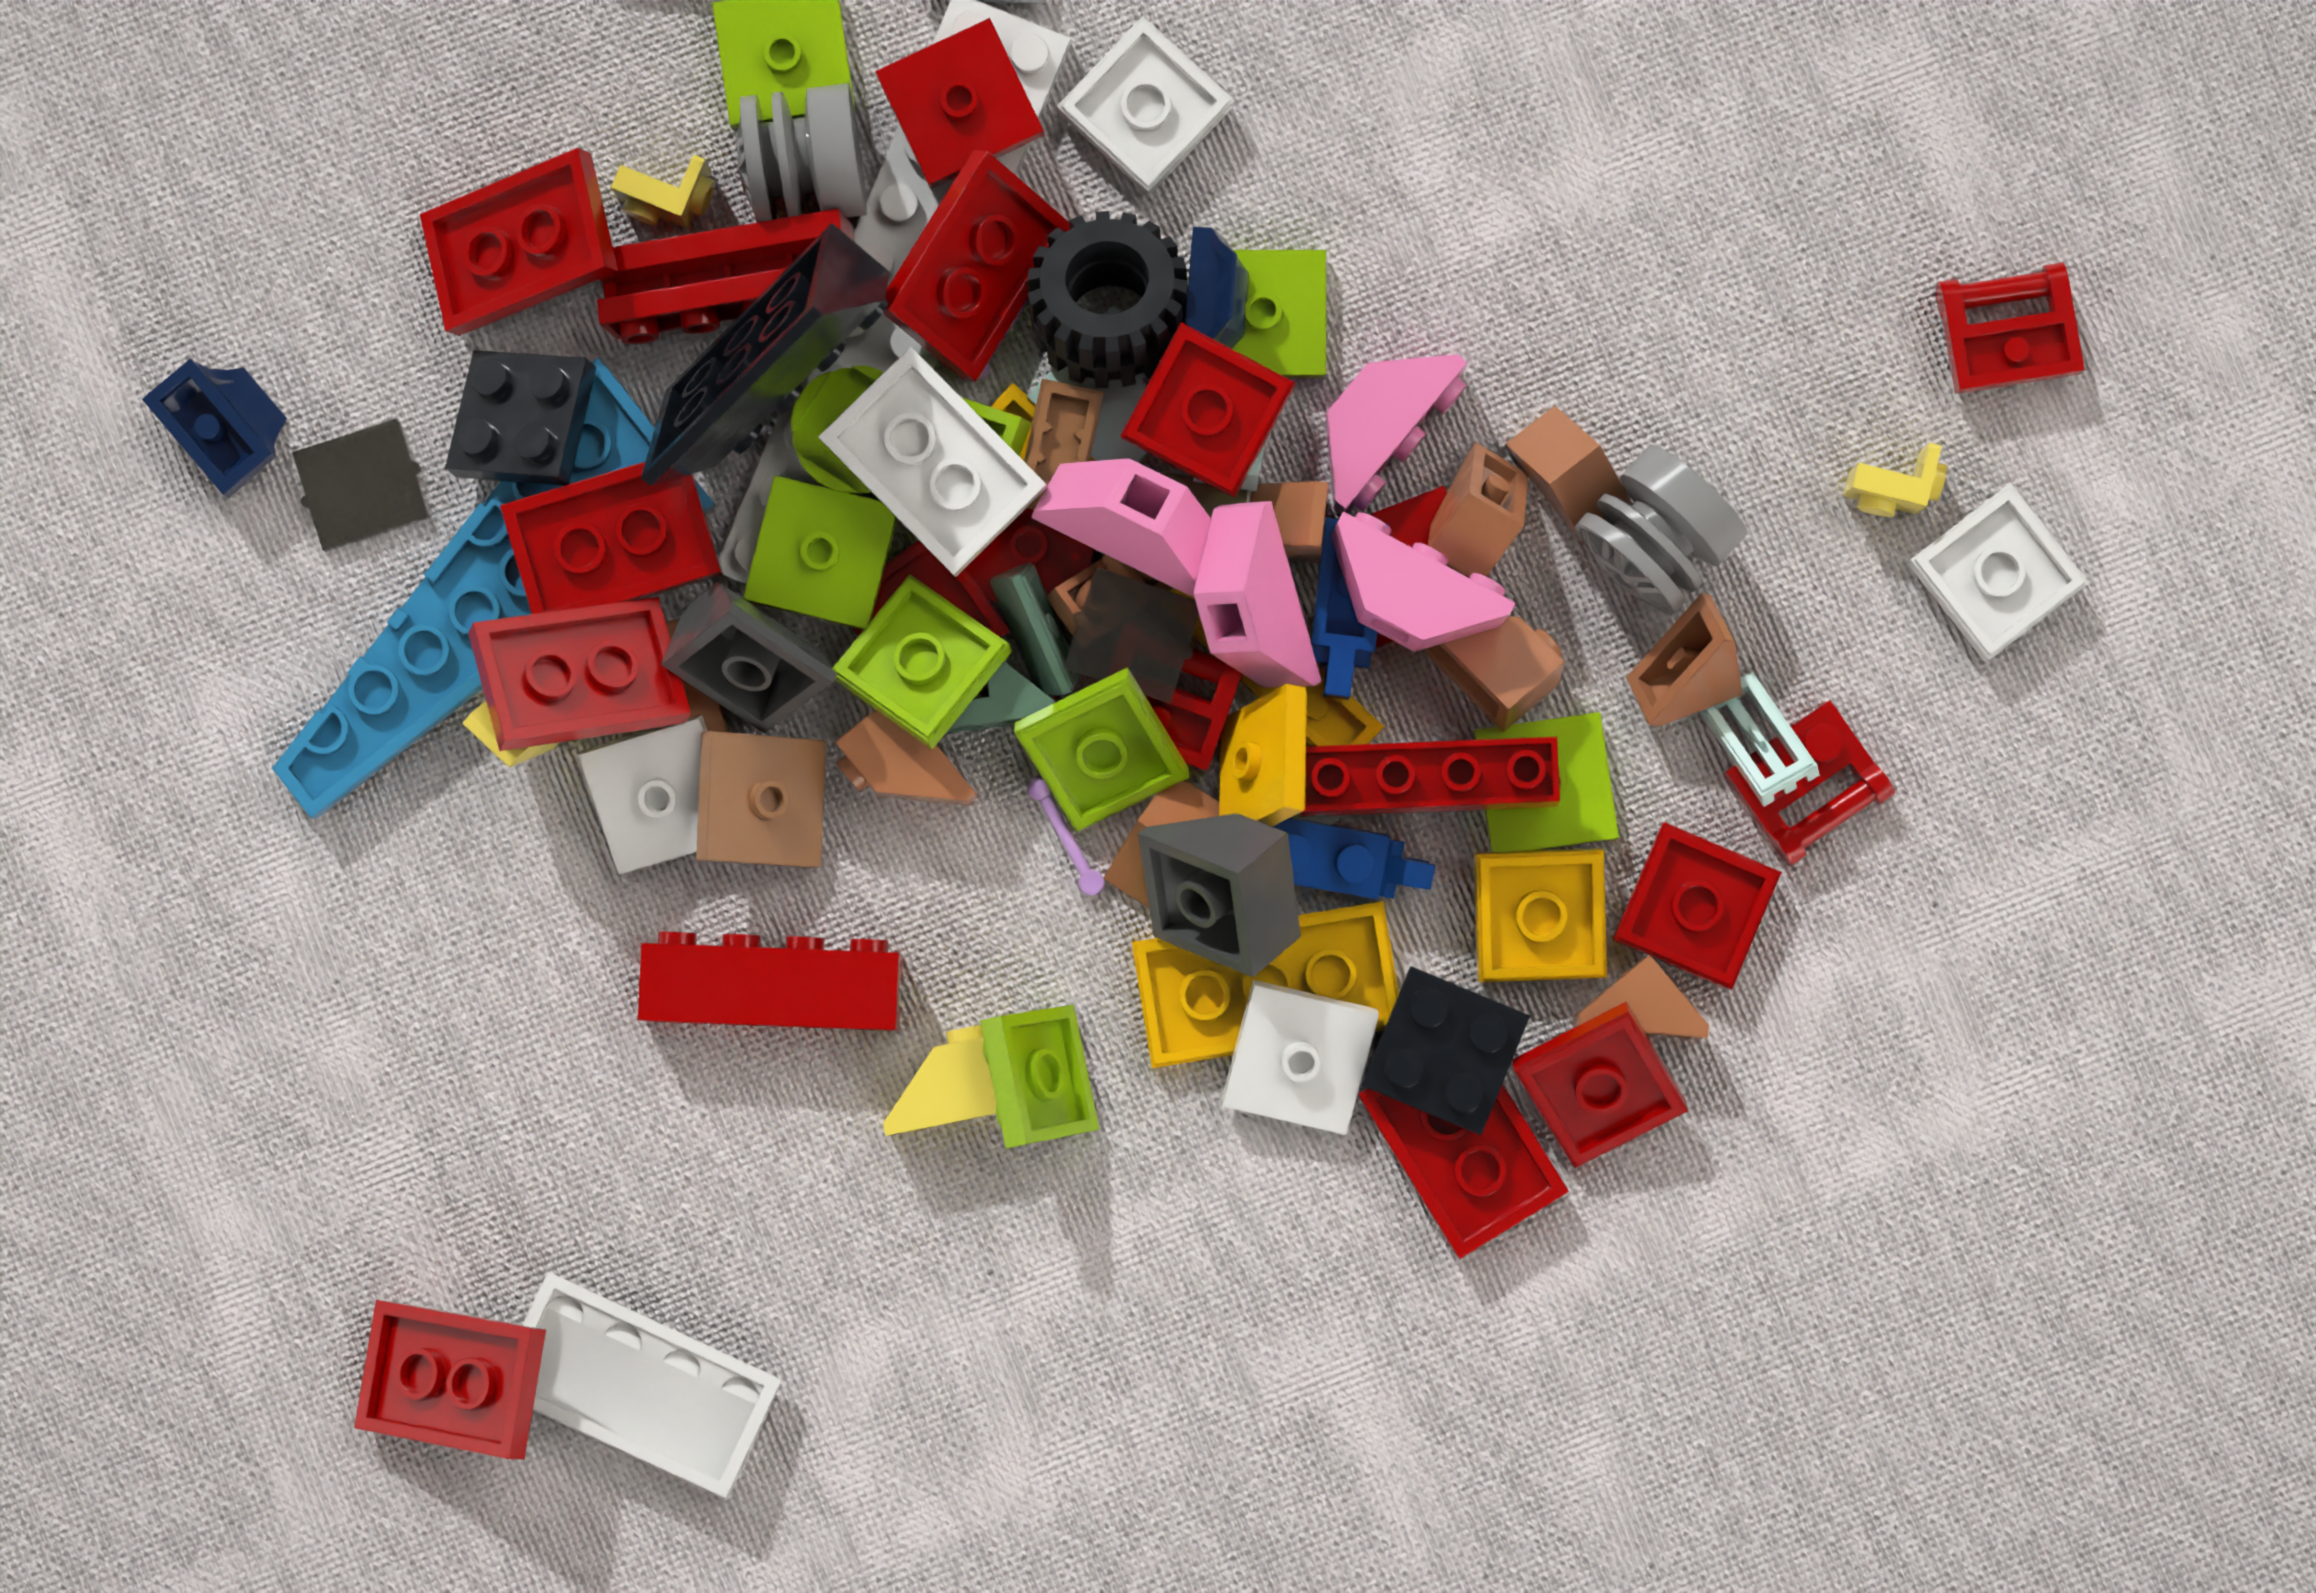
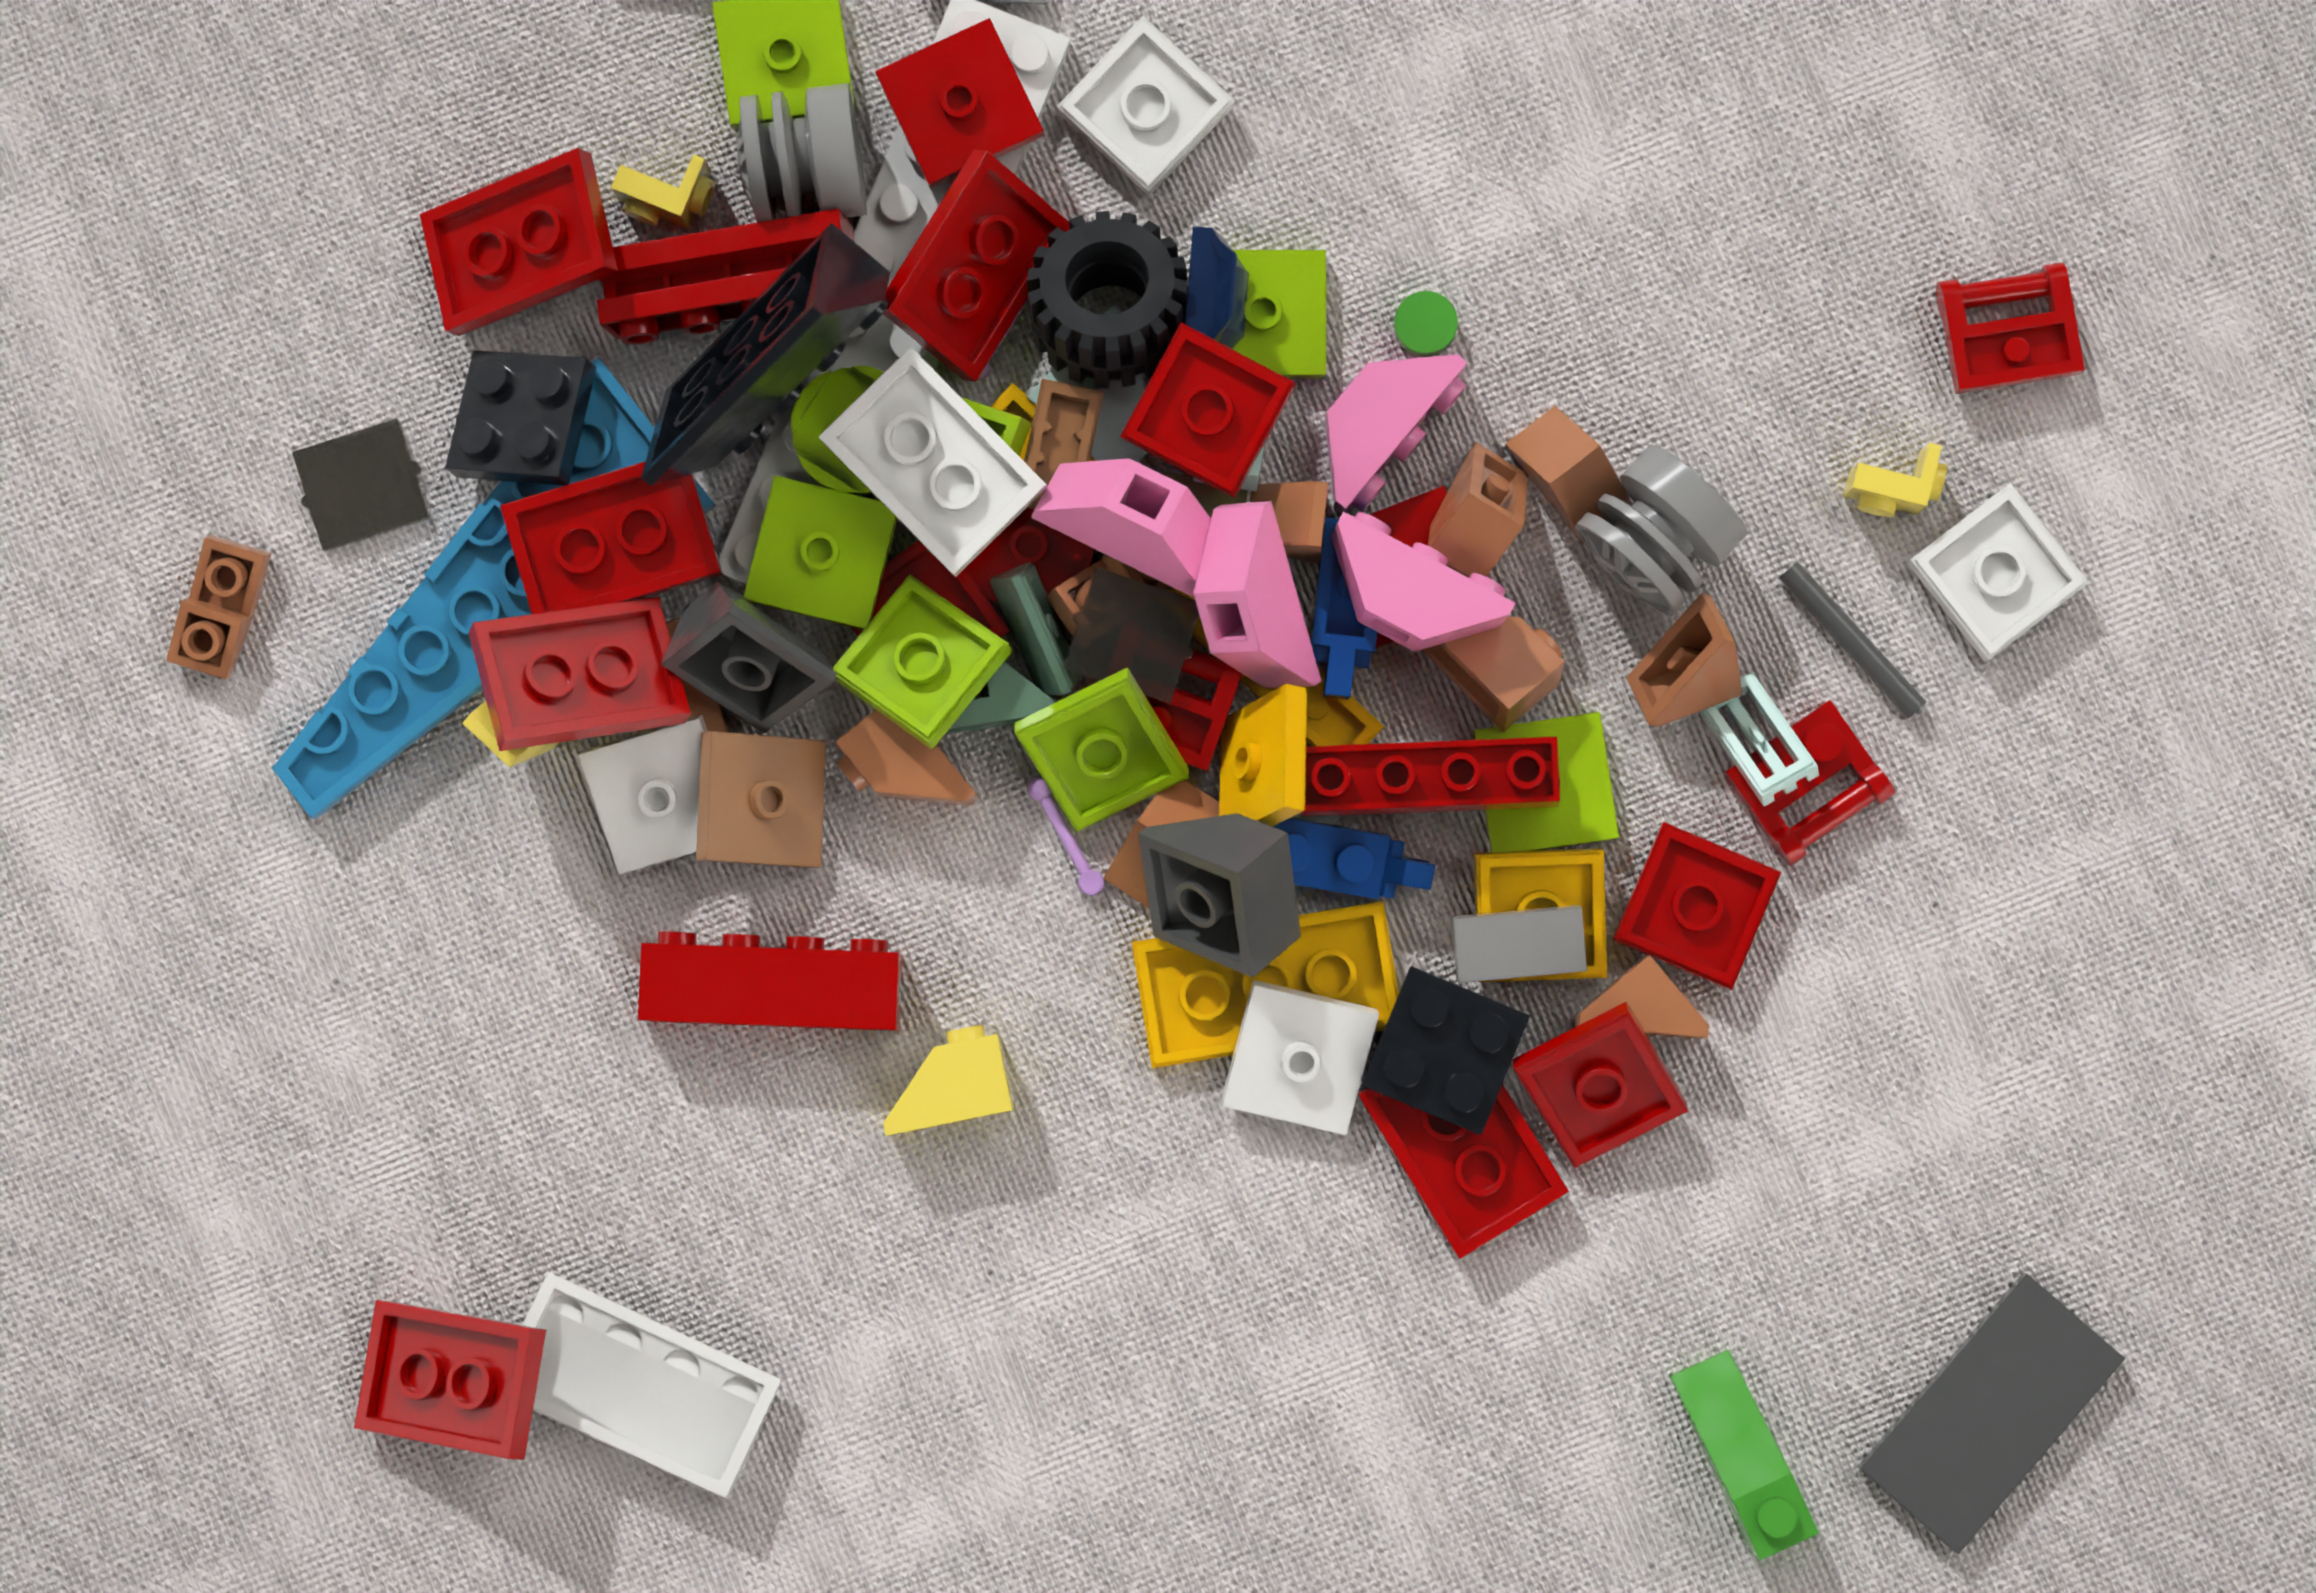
(219, 421): dark blue slope -> none
(219, 607): none -> nougat slope
(1039, 1075): lime plate -> none
(1425, 324): none -> bright green tile
(1519, 943): none -> light grey tile
(1743, 1456): none -> bright green slope
(1852, 640): none -> dark grey bar
(1991, 1413): none -> dark grey tile

